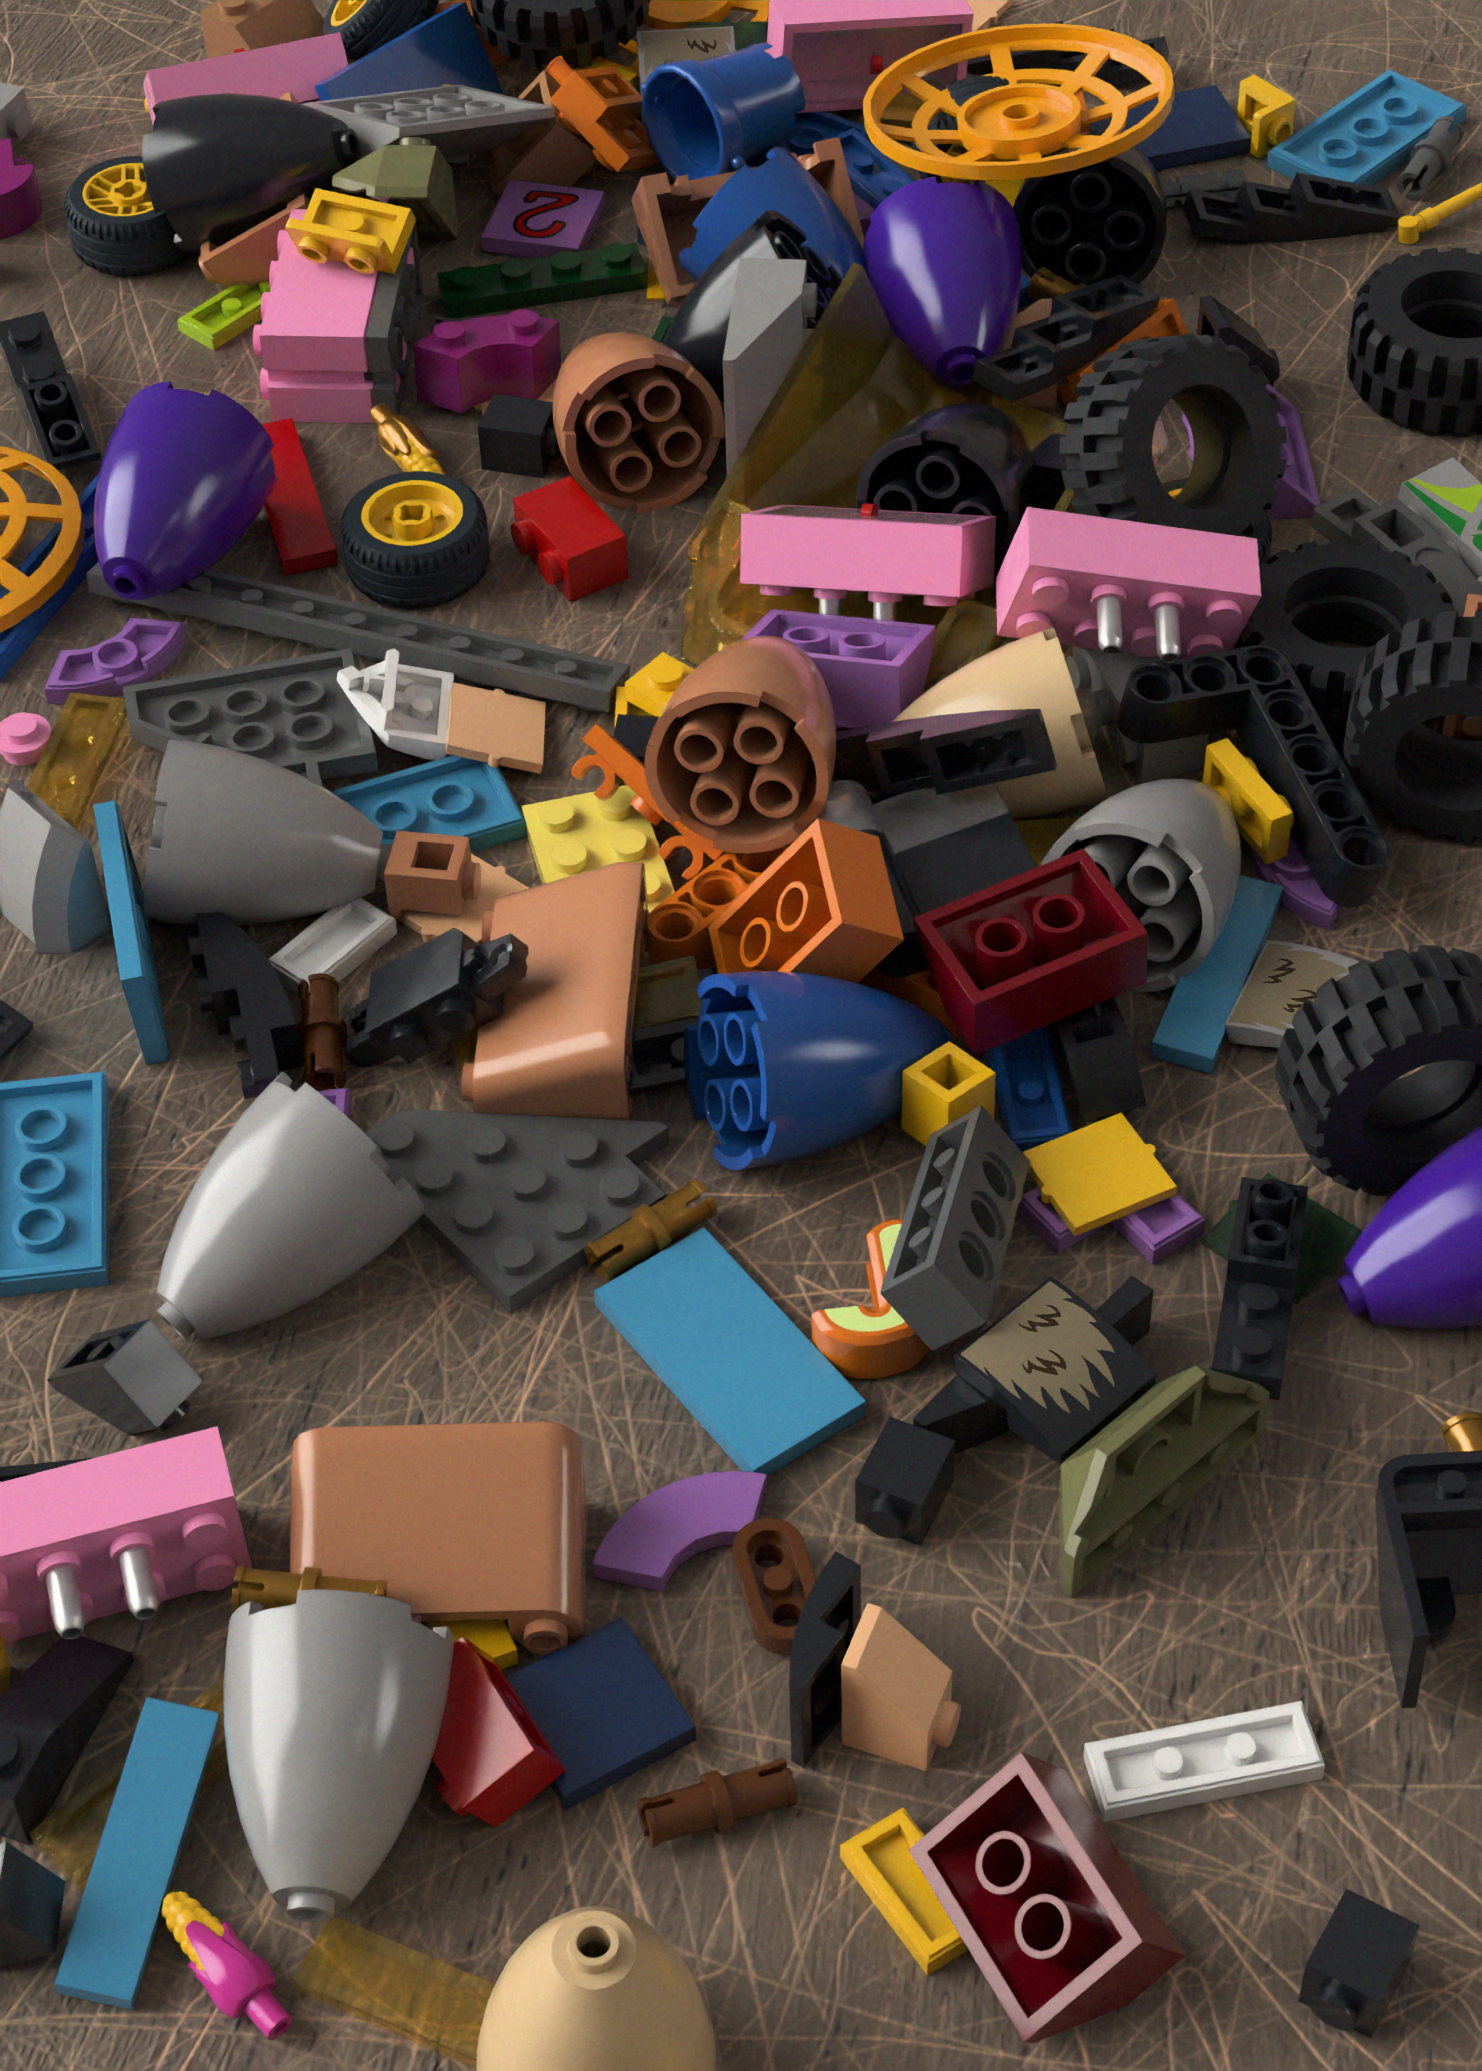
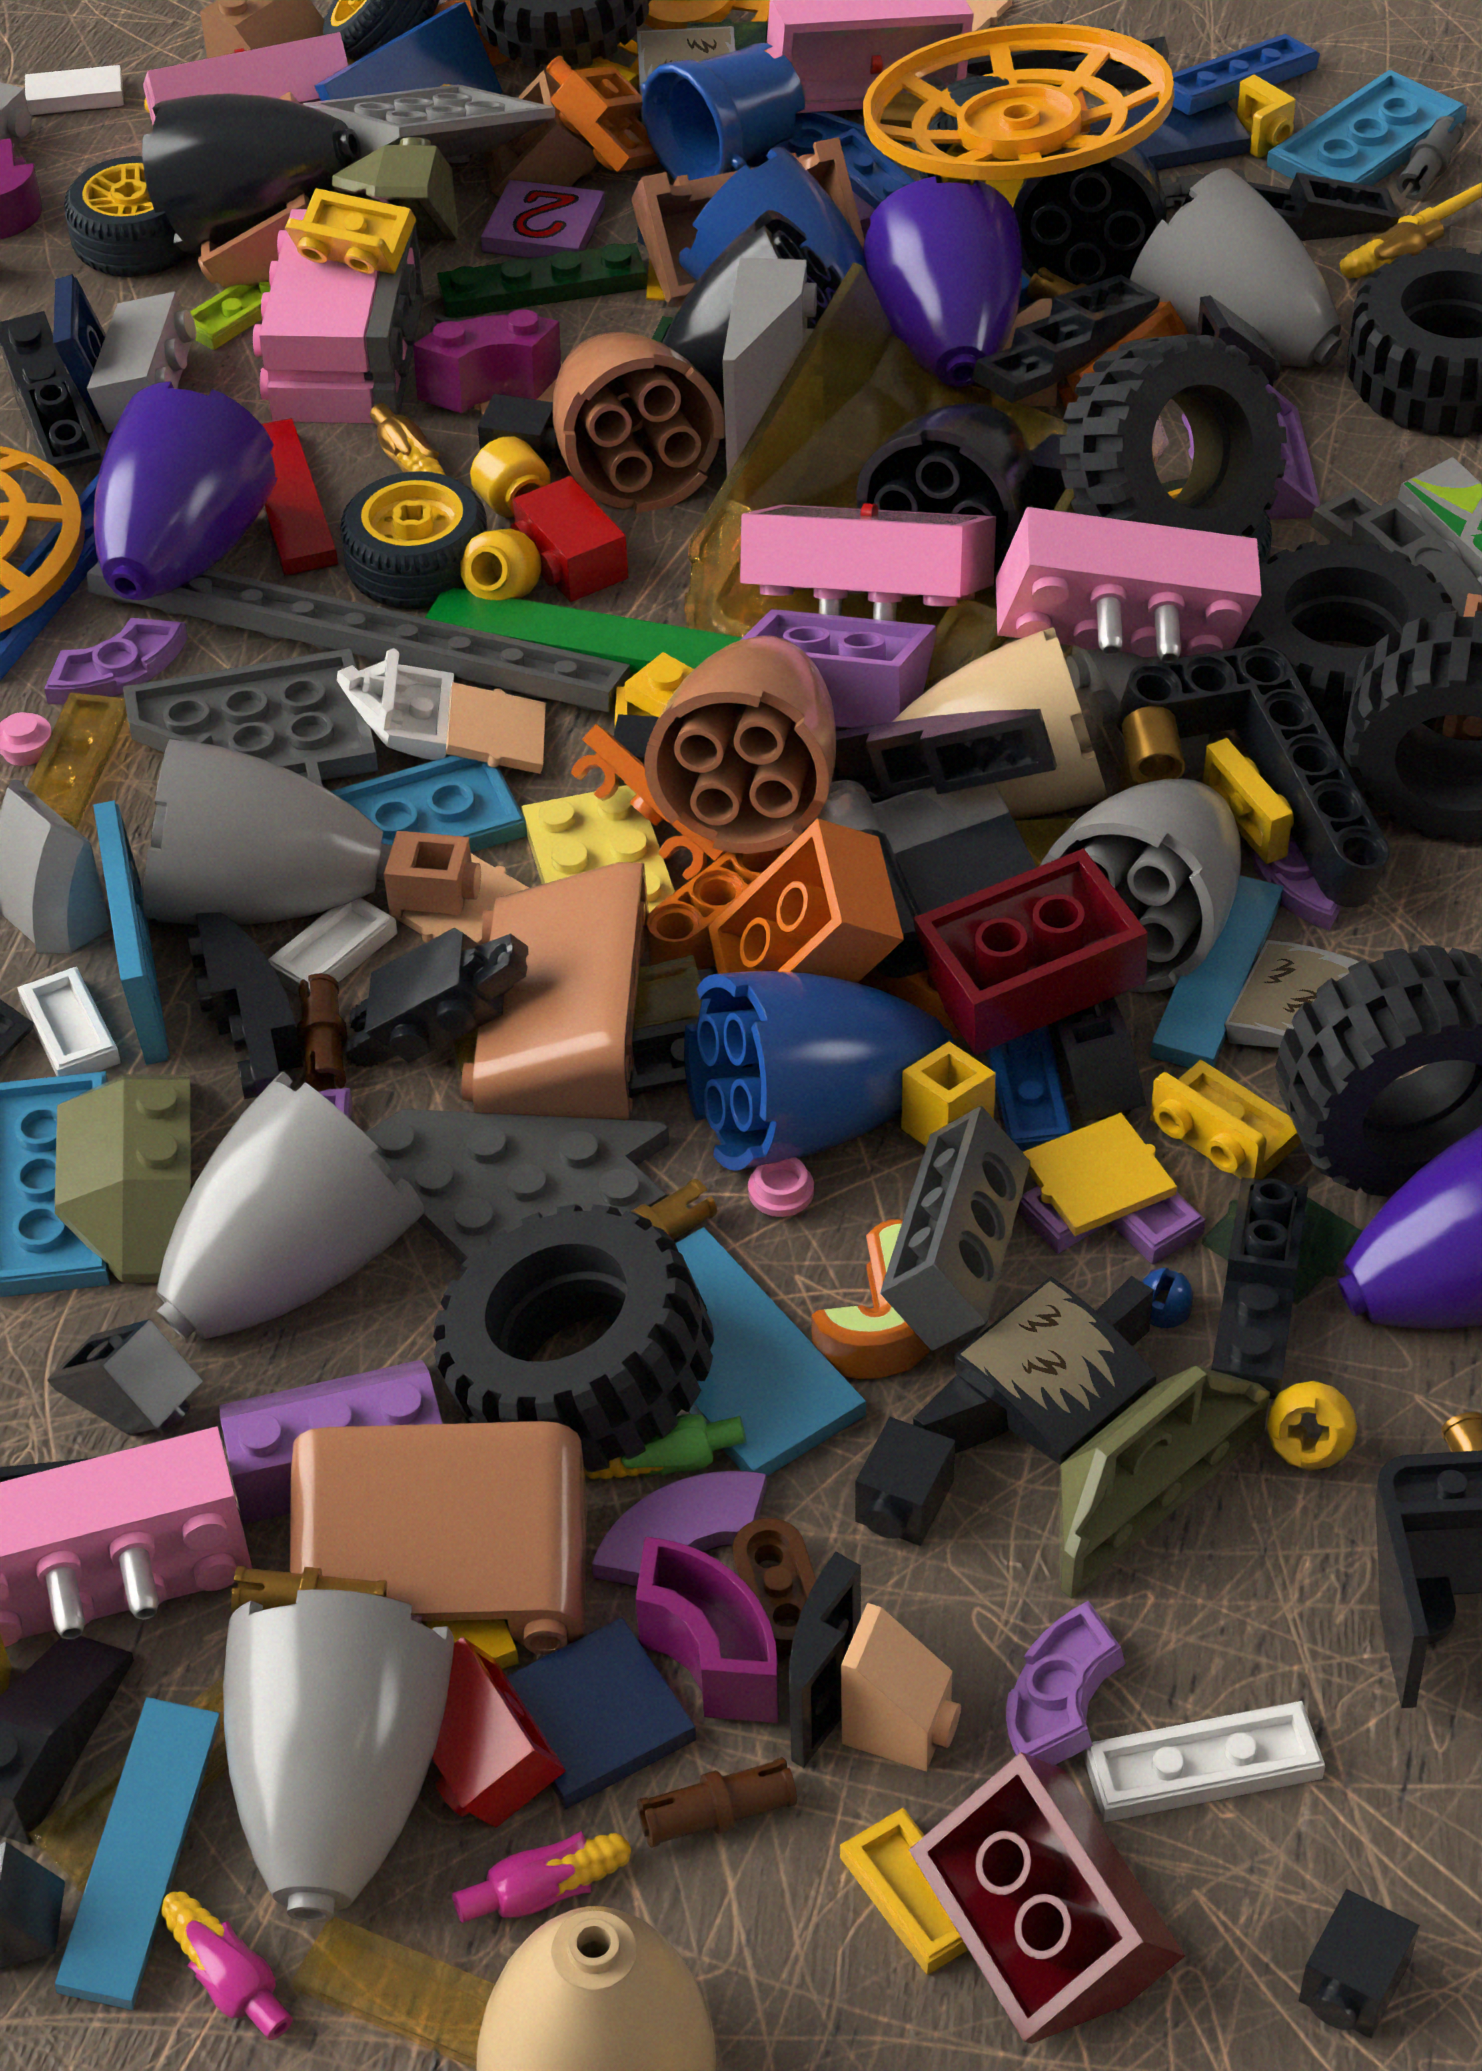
(69, 1024): none -> white tile
(74, 90): none -> white tile
(77, 335): none -> dark blue tile
(125, 1169): none -> olive wedge
(141, 348): none -> light grey brick
(263, 1428): none -> medium lavender slope
(500, 565): none -> yellow head
(505, 471): none -> yellow head
(543, 1876): none -> dark pink piece
(554, 1276): none -> black tyre
(578, 630): none -> green tile
(682, 1450): none -> bright green piece
(711, 1627): none -> magenta brick
(781, 1188): none -> bright pink plate
(1055, 1687): none -> medium lavender tile
(1150, 747): none -> pearl gold piece
(1179, 1299): none -> blue hinge
(1220, 78): none -> blue tile
(1223, 1121): none -> yellow bracket
(1249, 261): none -> light grey cylinder
(1292, 1440): none -> yellow piece
(1386, 247): none -> pearl gold piece

